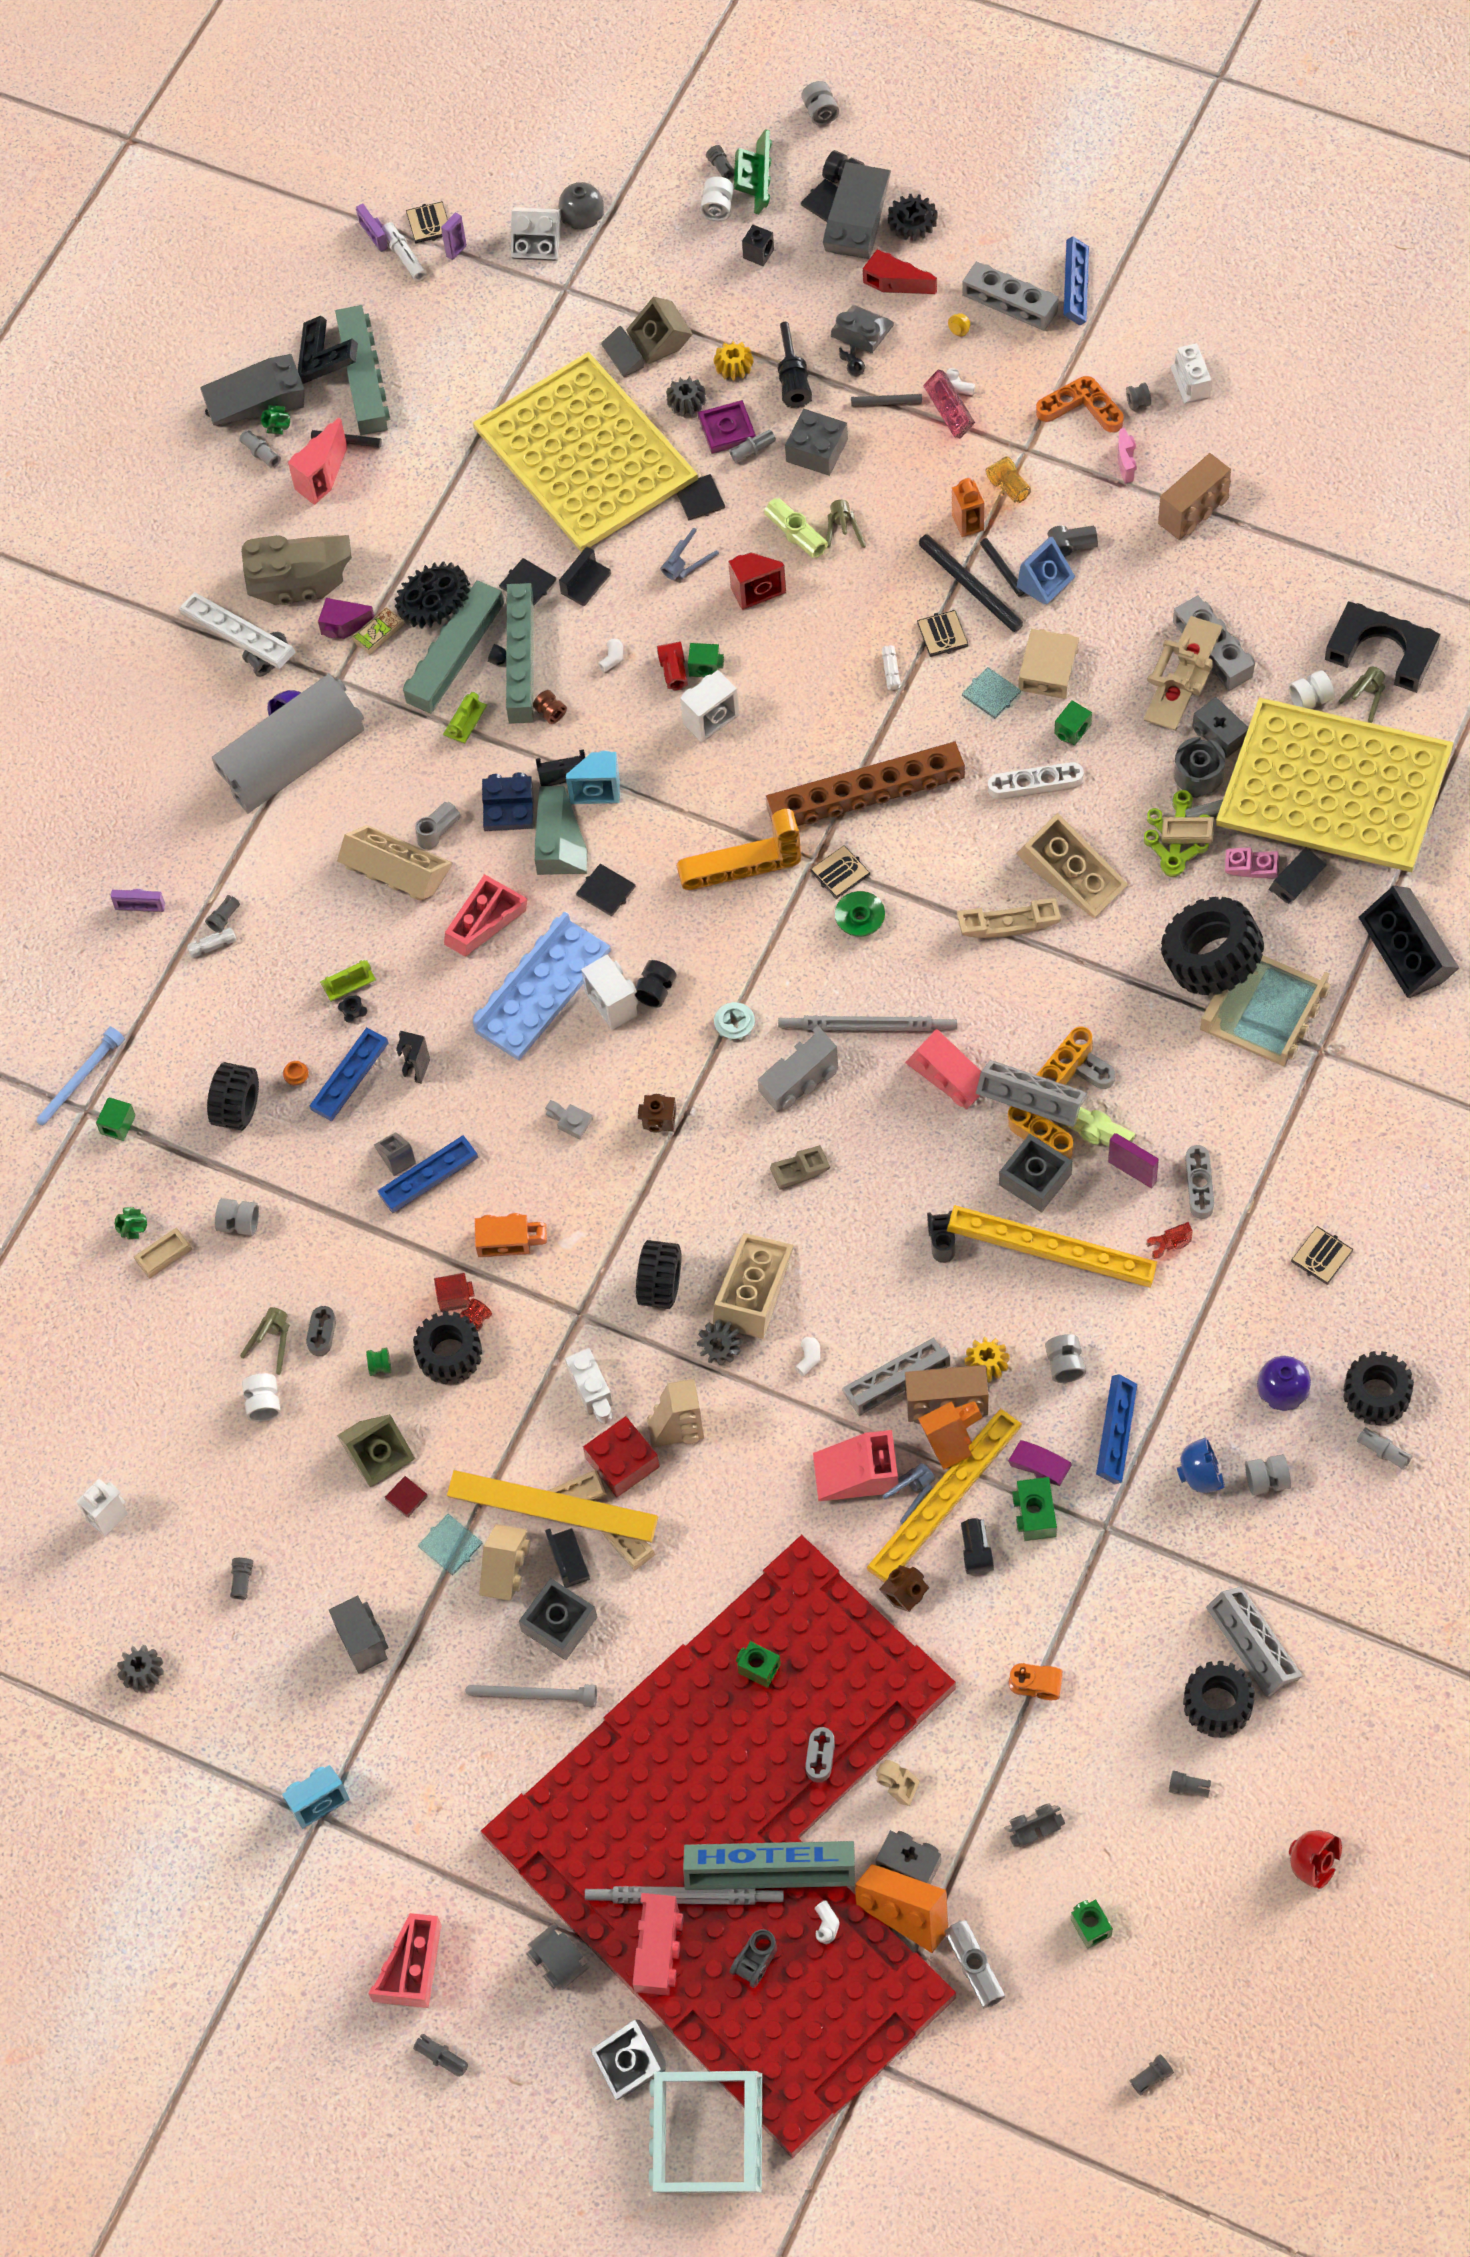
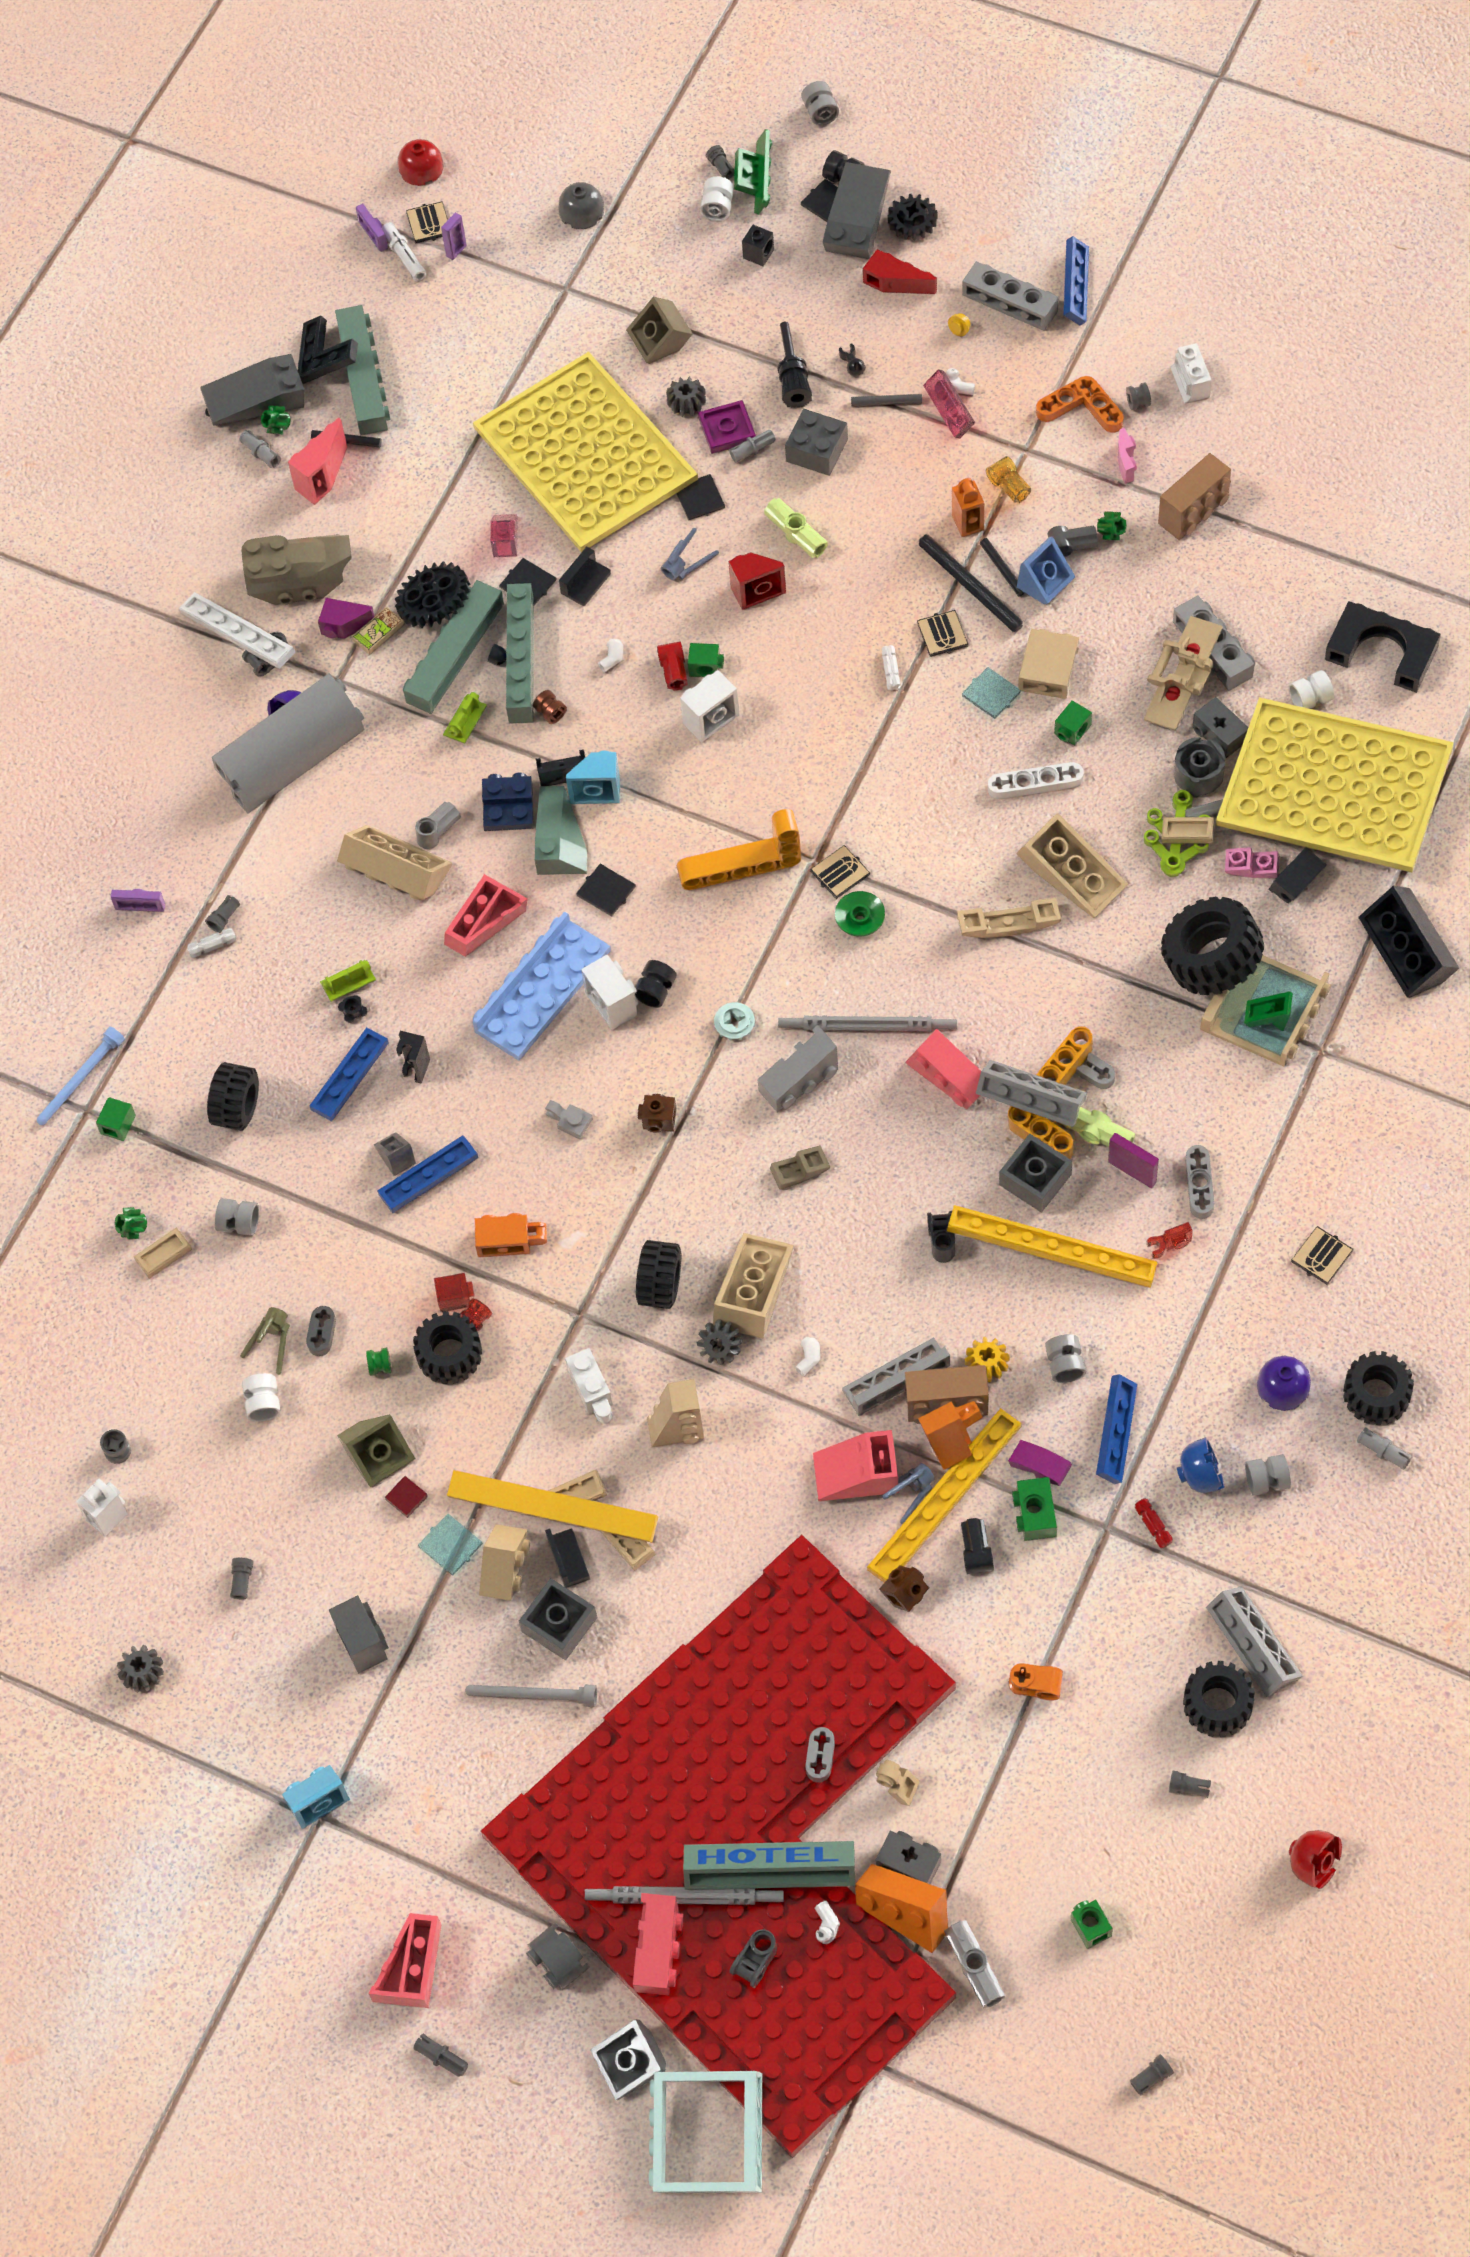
(113, 1440): none -> dark grey wheel
(295, 1073): orange plate -> none
(420, 162): none -> red cylinder
(504, 535): none -> clear pink slope
(535, 233): white slope -> none
(621, 1456): red brick -> none
(623, 352): dark grey slope -> none
(733, 360): yellow gear -> none
(762, 1674): green brick -> none
(841, 516): olive plant -> none
(861, 328): dark grey slope -> none
(874, 777): dark orange brick -> none
(1024, 1826): dark grey hinge -> none
(1111, 525): none -> green gear
(1153, 1523): none -> red axle
(1269, 1009): none -> green slope
(1370, 682): olive plant -> none

